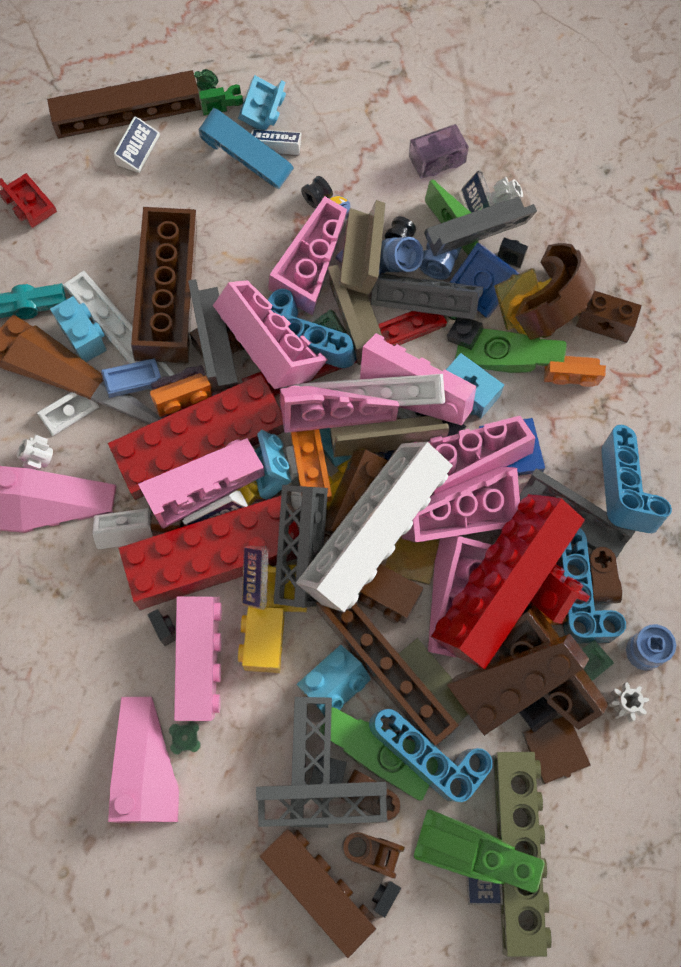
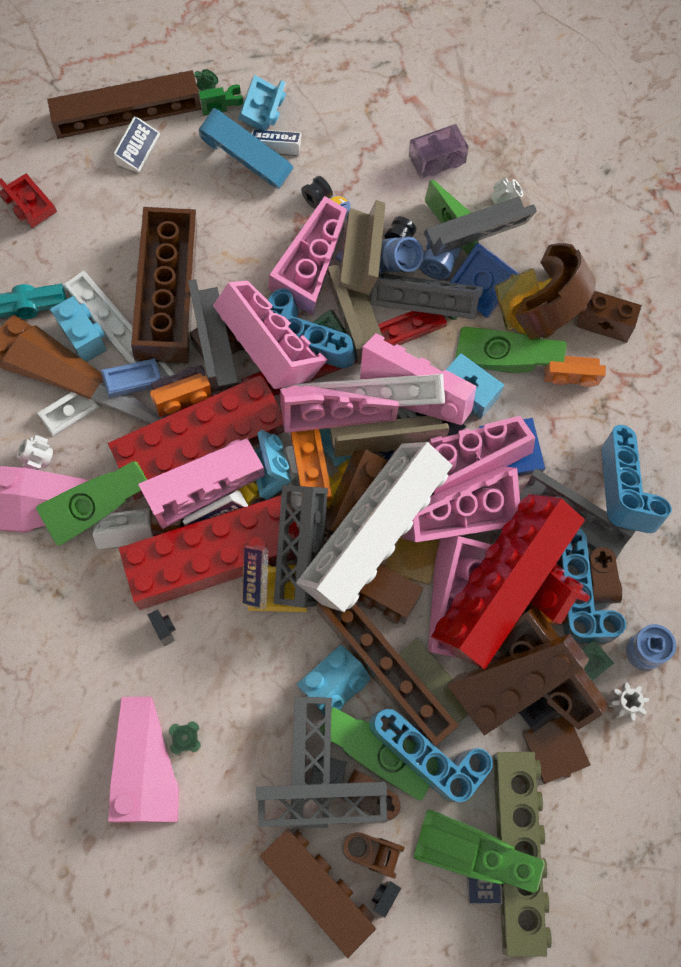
(89, 502): none -> bright green piece
(196, 658): bright pink wedge -> none
(262, 640): yellow brick -> none
(465, 332): black plate -> none
(476, 193): slope -> none
(512, 252): black plate -> none

